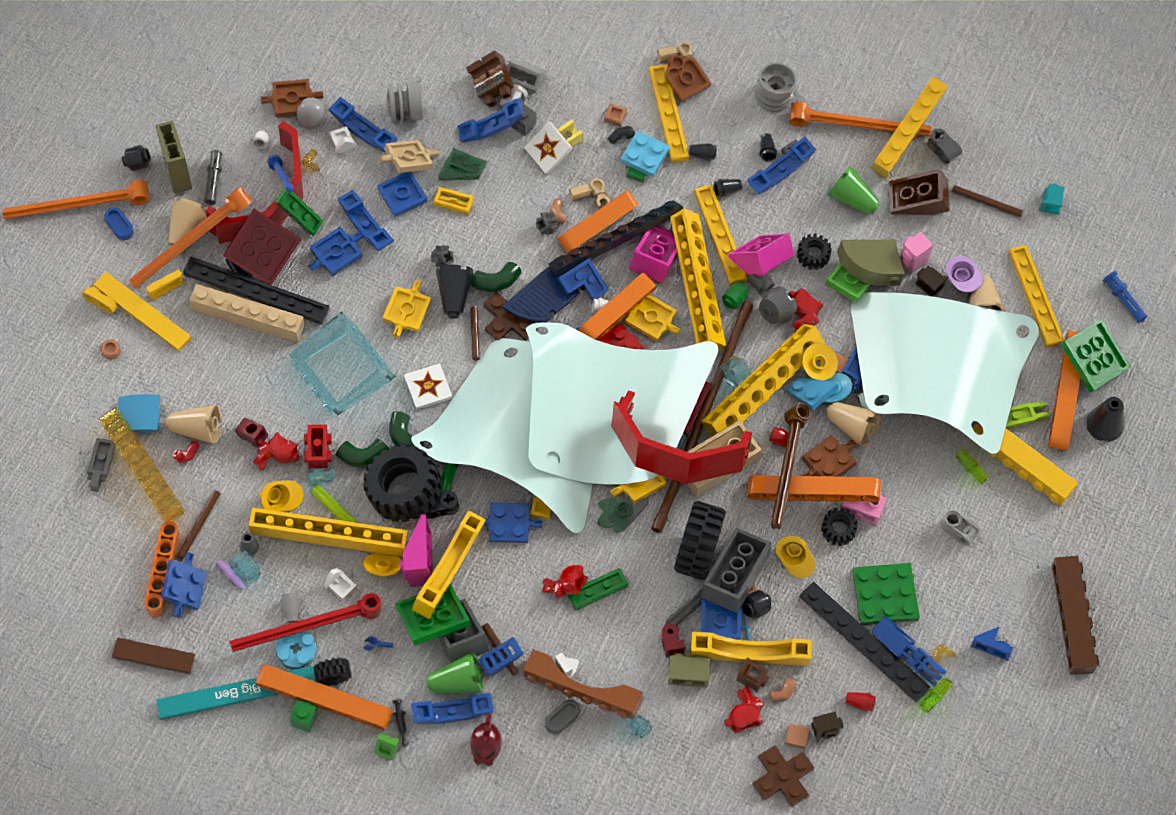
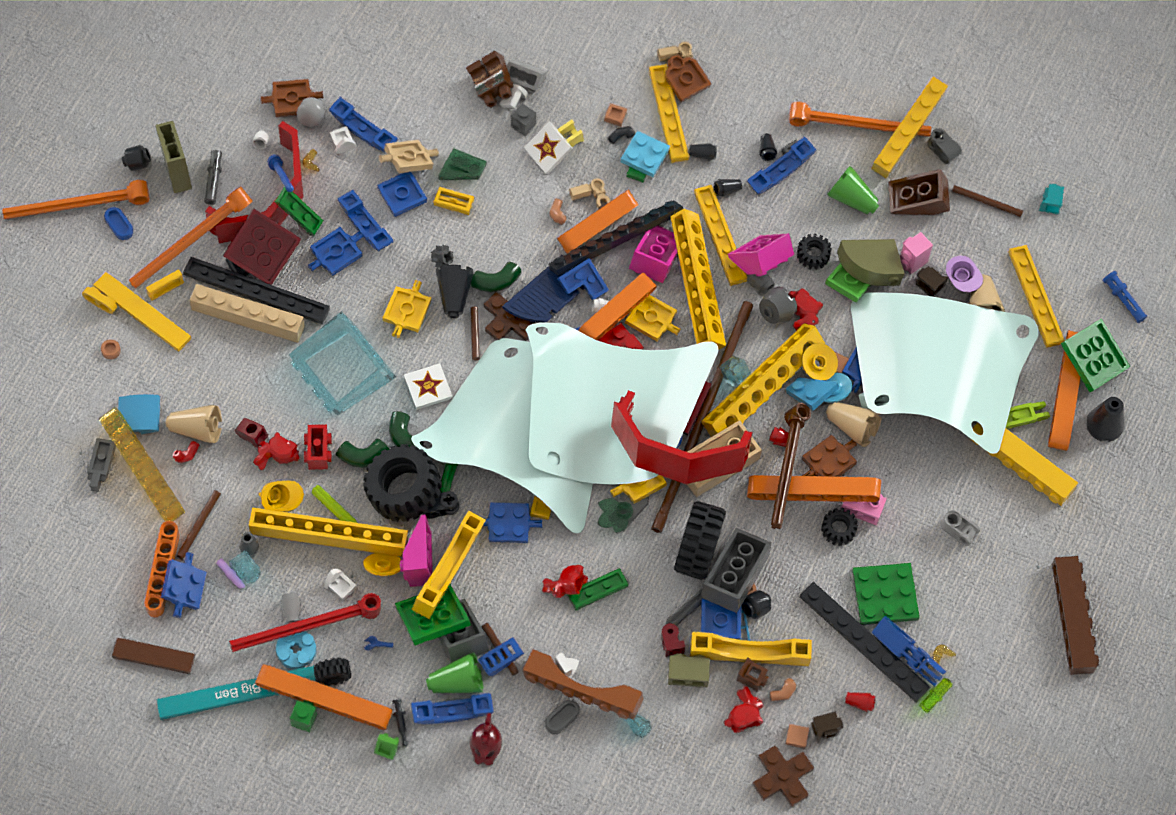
(184, 217): tan cone -> none
(318, 476): clear light blue cone -> none
(405, 101): light grey wheel -> none
(492, 124): blue slope -> none
(547, 223): dark grey gear -> none
(735, 295): green brick -> none
(775, 86): light grey wheel -> none
(795, 556): yellow piece -> none
(972, 466): clear neon green axle -> none
(987, 643): blue slope -> none

